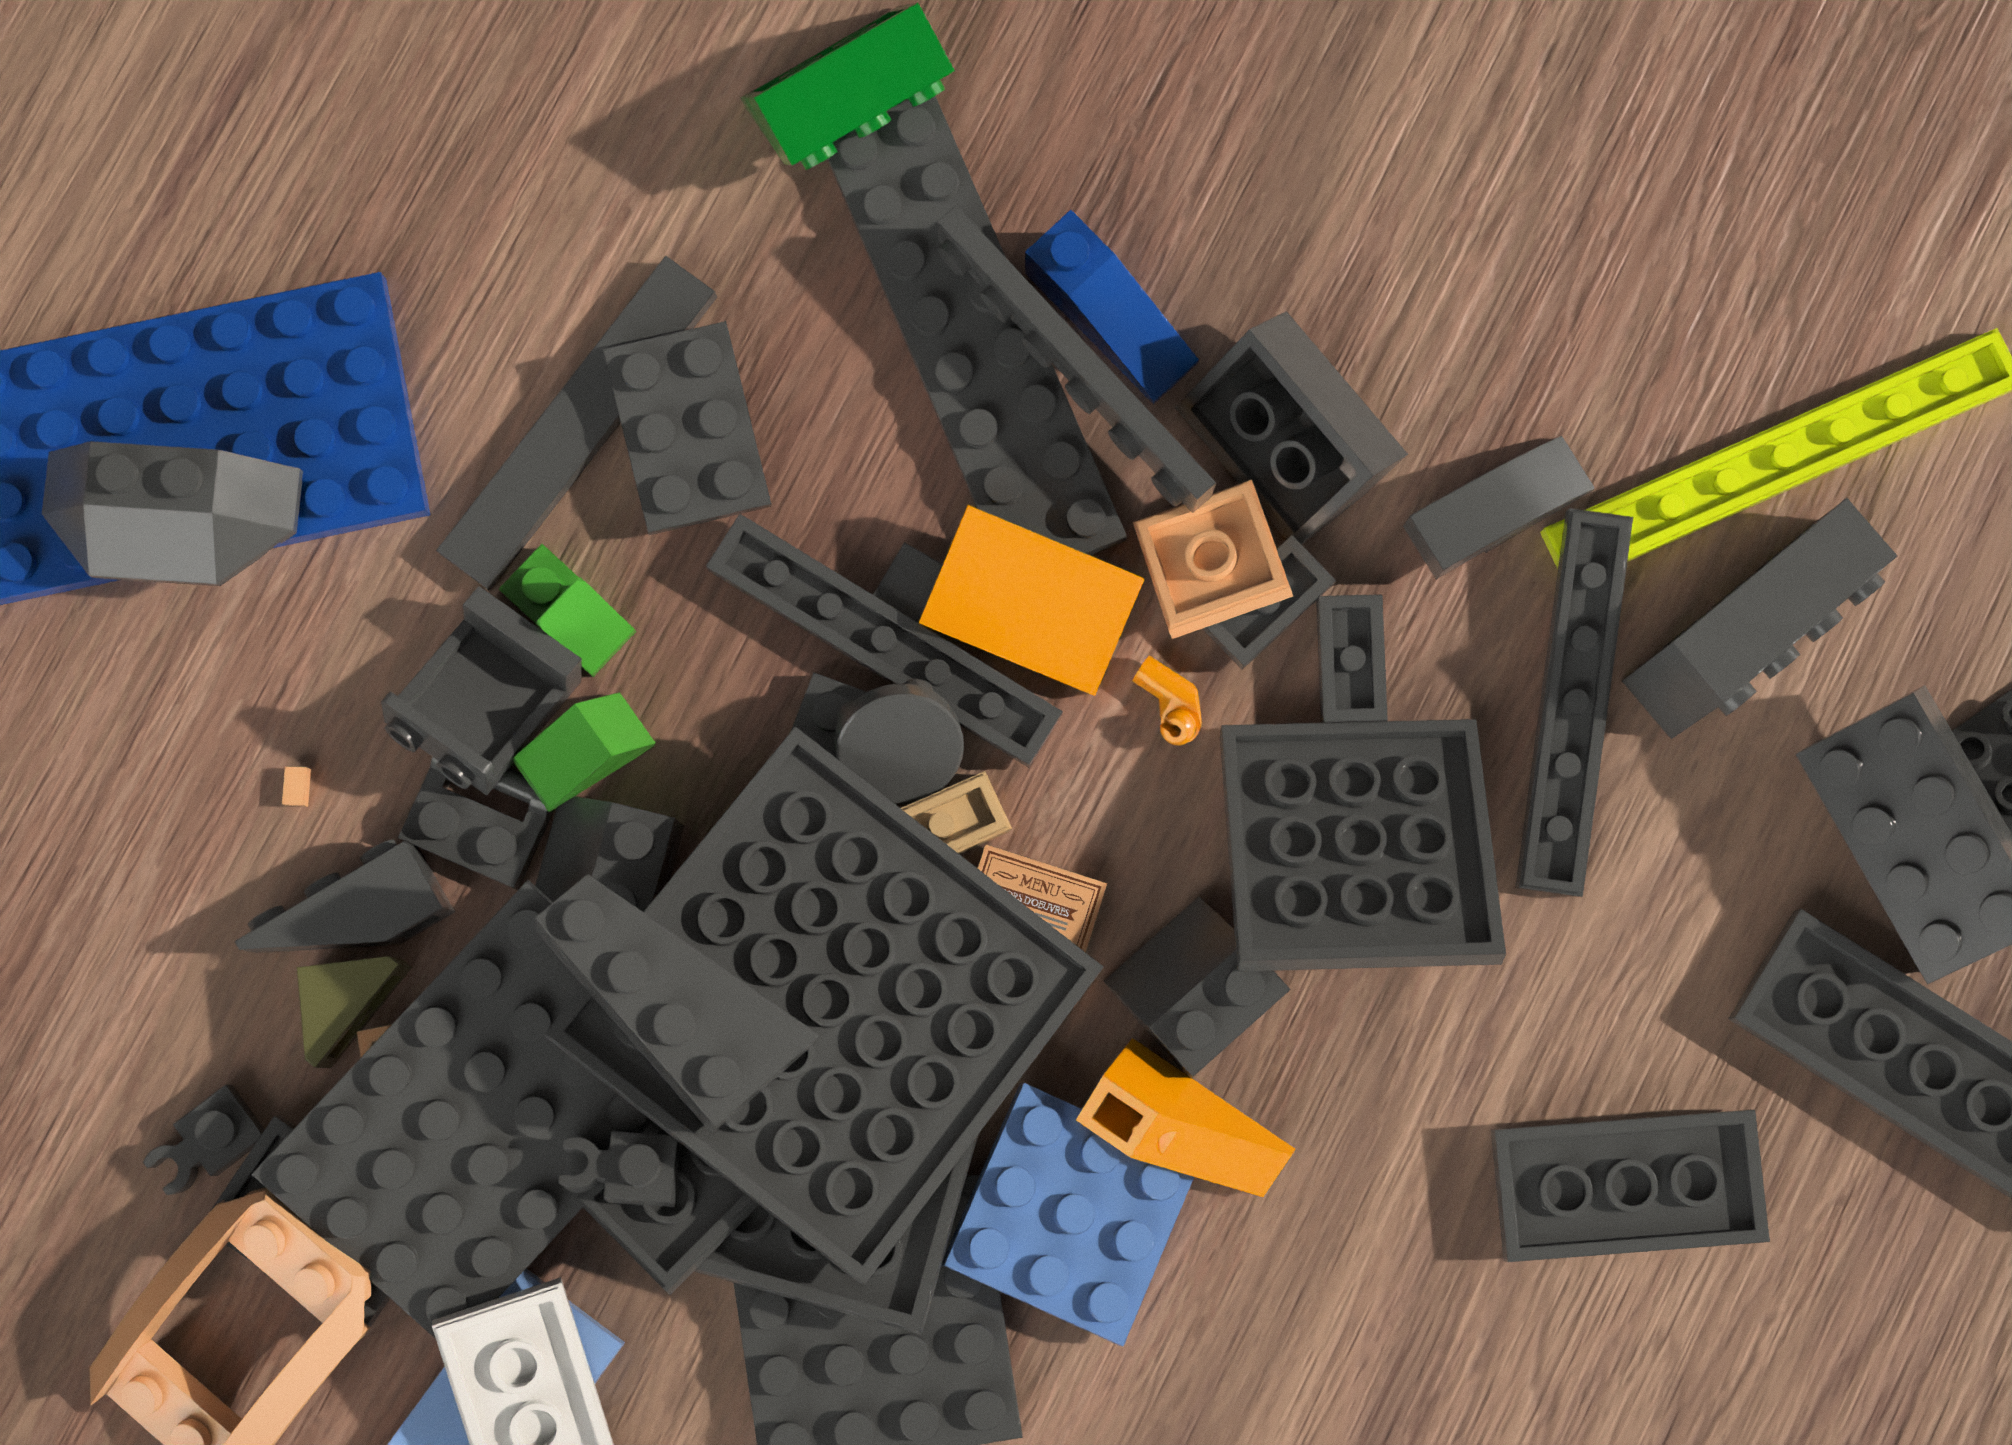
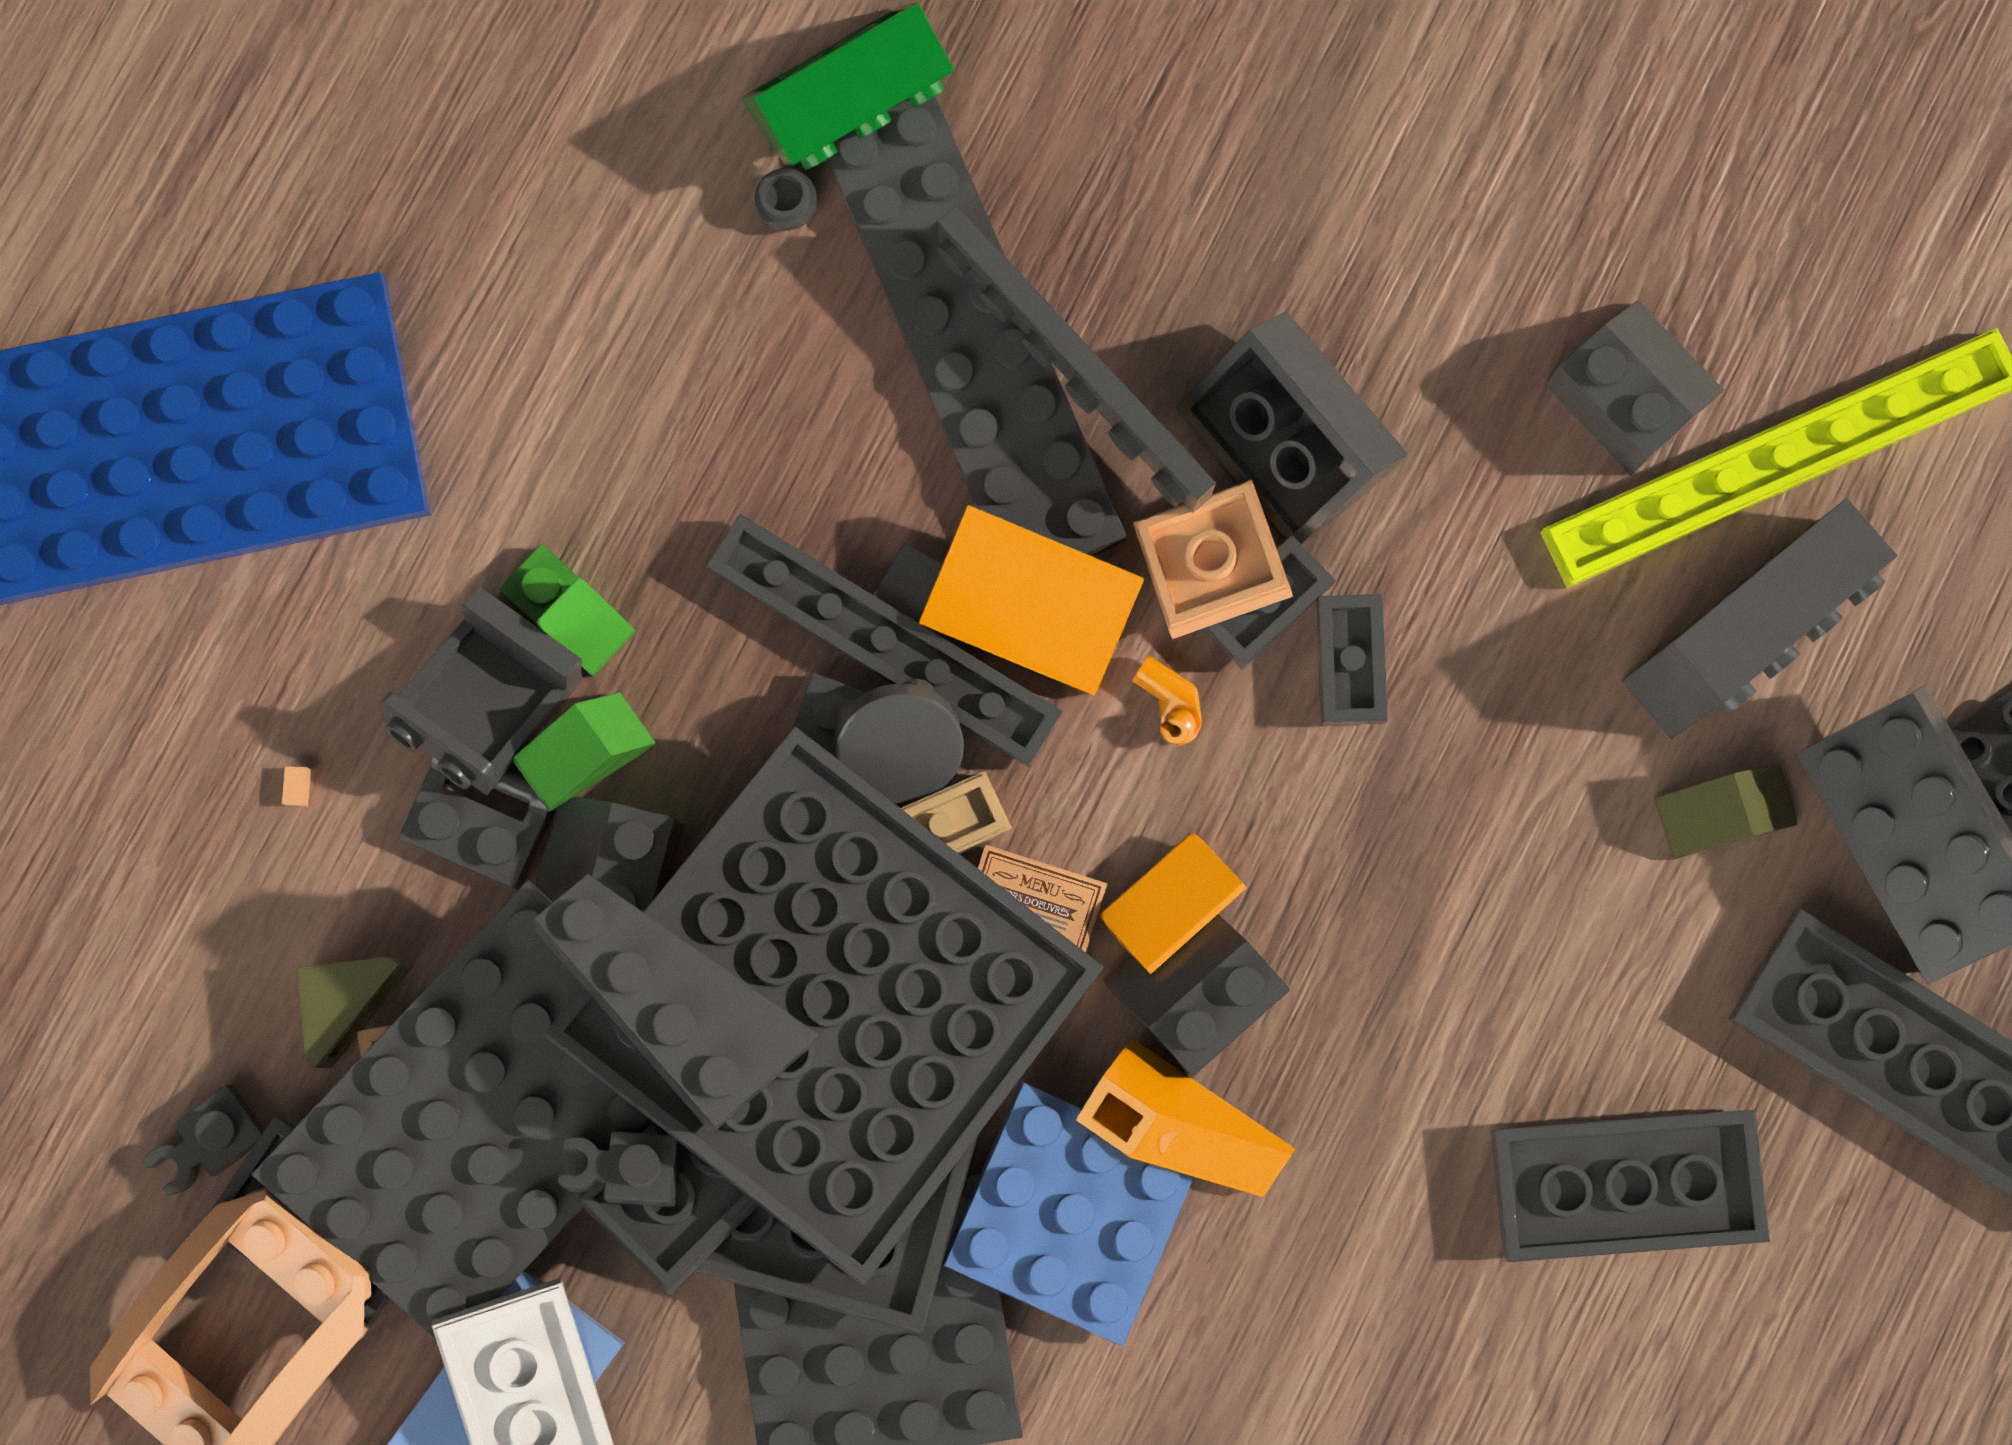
(168, 510): dark grey wedge -> none
(371, 906): dark grey slope -> none
(567, 432): dark grey tile -> none
(687, 428): dark grey plate -> none
(785, 199): none -> dark grey plate
(1108, 306): blue slope -> none
(1171, 902): none -> light orange slope
(1360, 846): dark grey plate -> none
(1497, 506): dark grey slope -> none
(1574, 702): dark grey tile -> none
(1633, 386): none -> dark grey slope
(1725, 811): none -> olive slope

